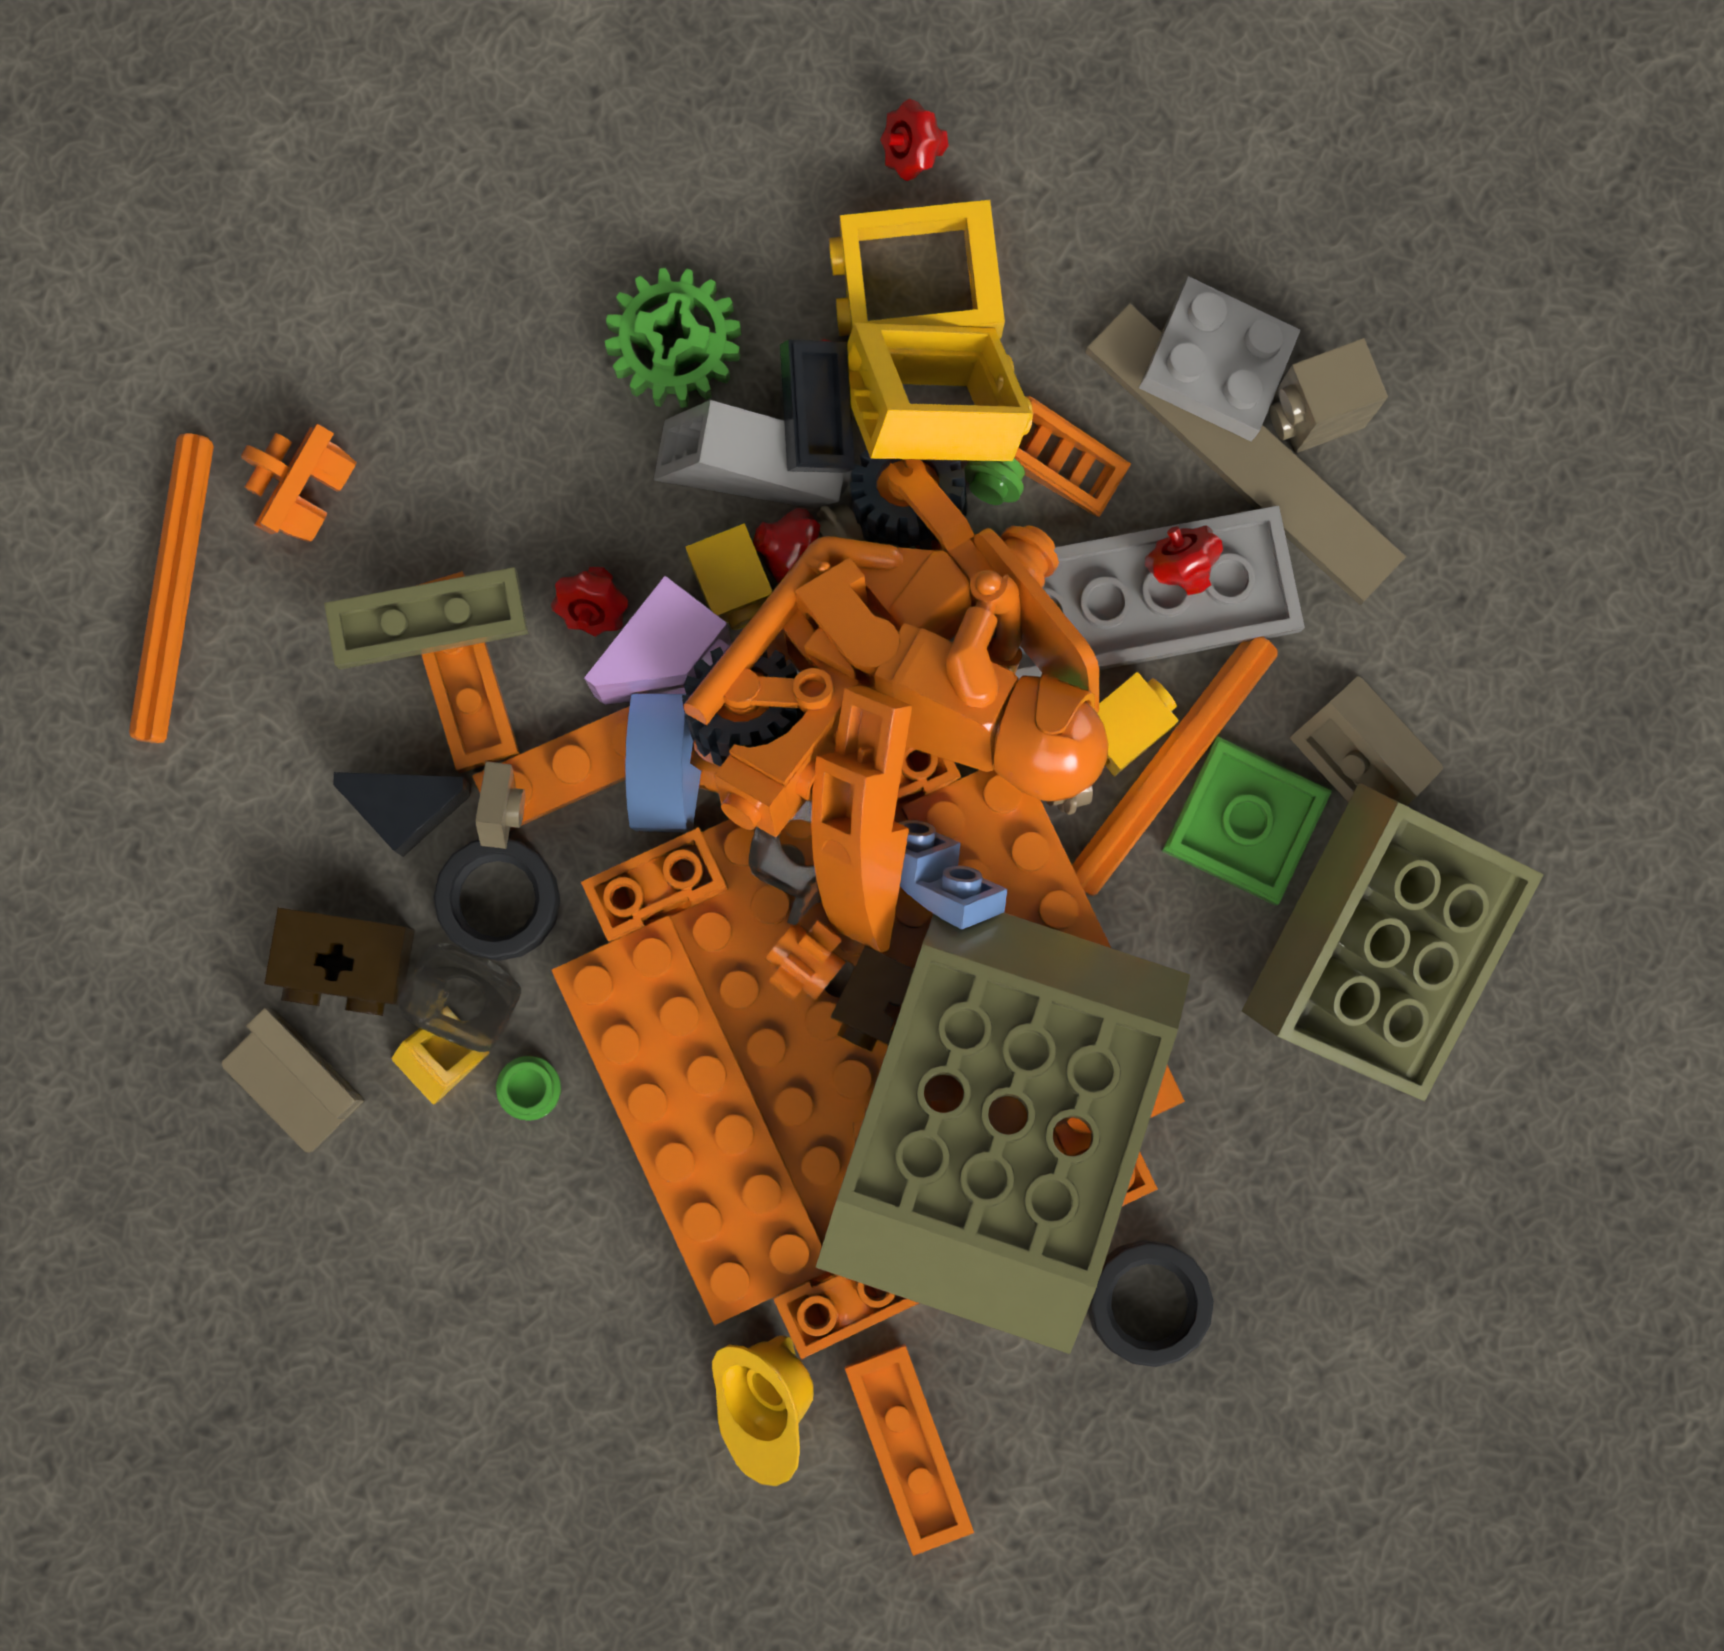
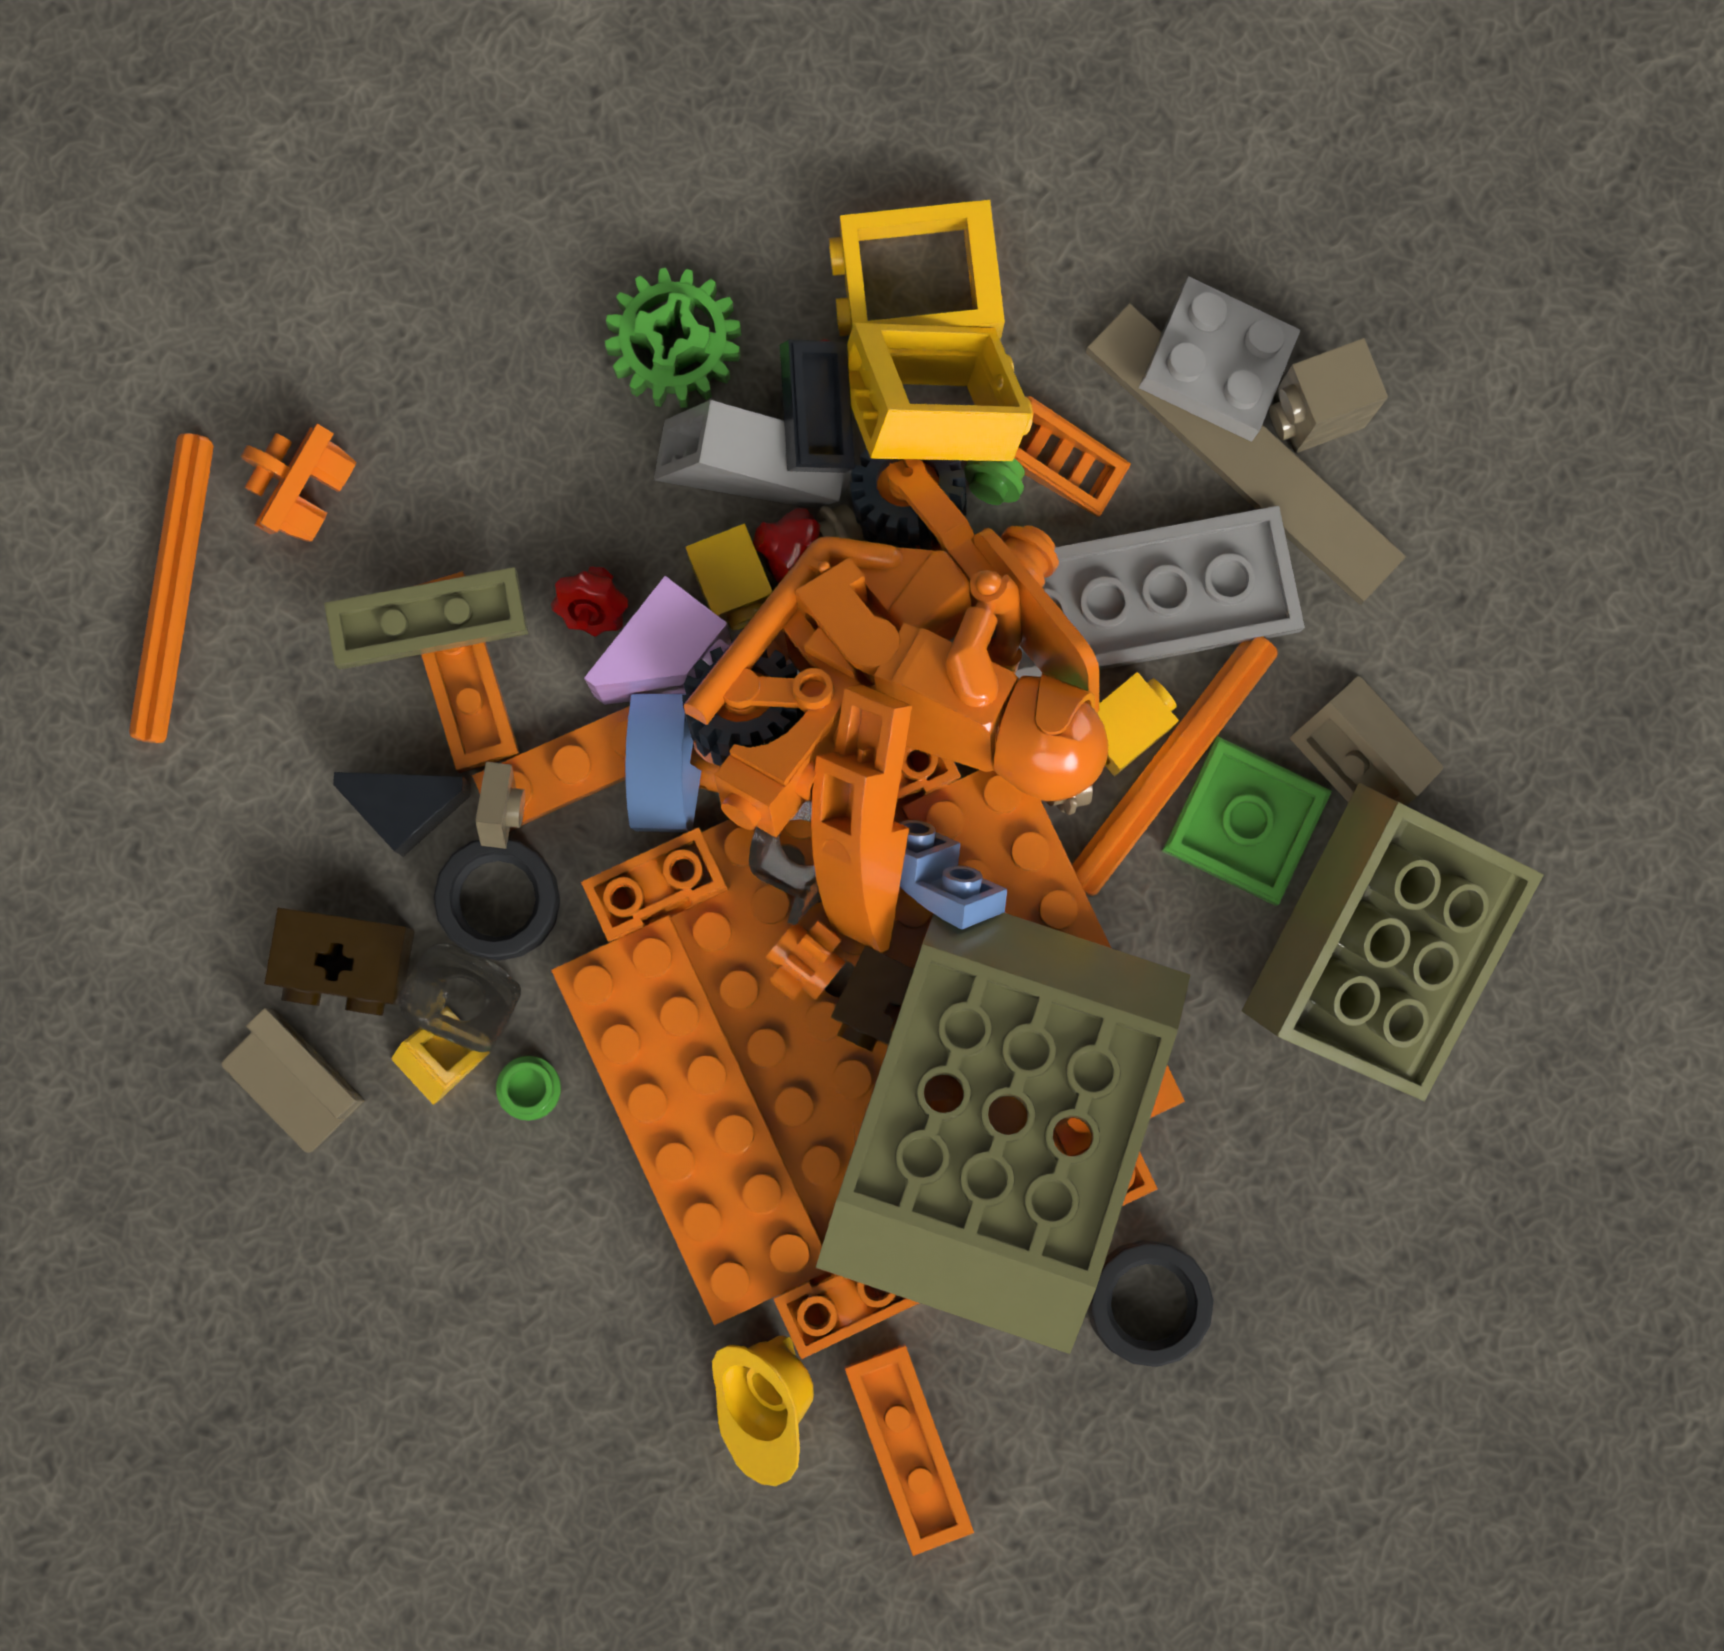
(912, 140): red piece -> none
(1185, 558): red piece -> none

